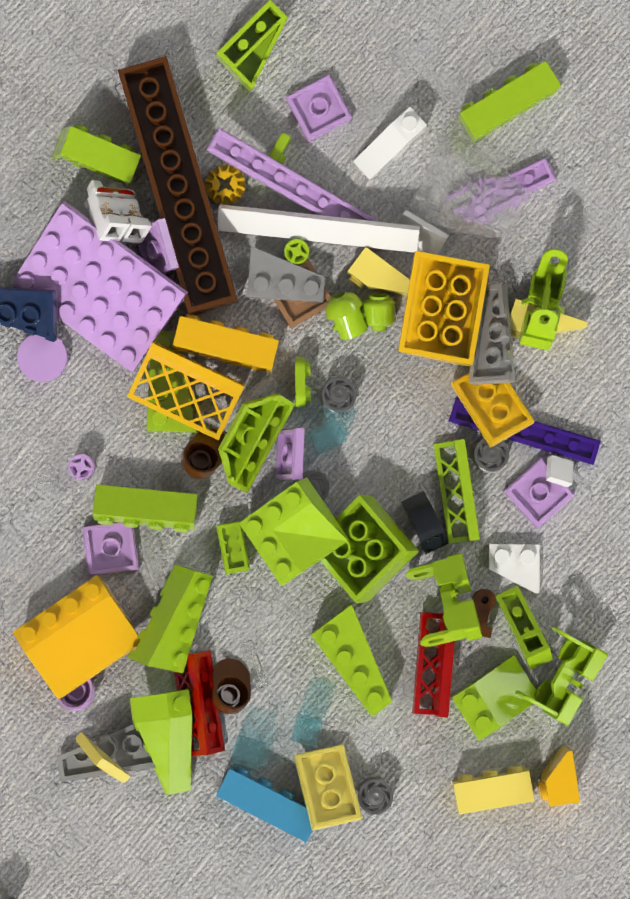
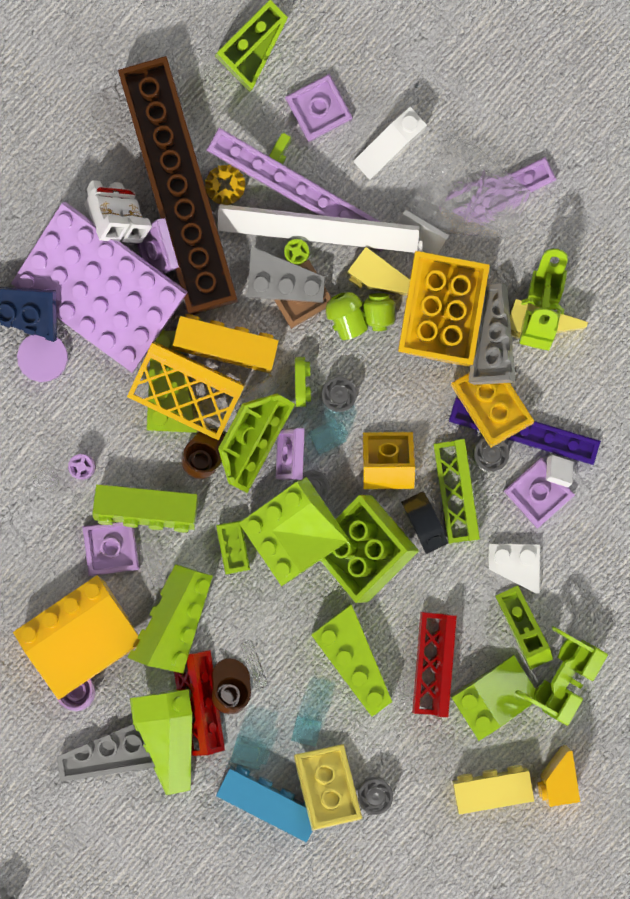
(96, 154): lime wedge -> none
(101, 759): light yellow tile -> none
(388, 460): none -> yellow slope
(458, 617): lime piece -> none
(484, 602): reddish brown leg -> none
(509, 101): lime brick -> none

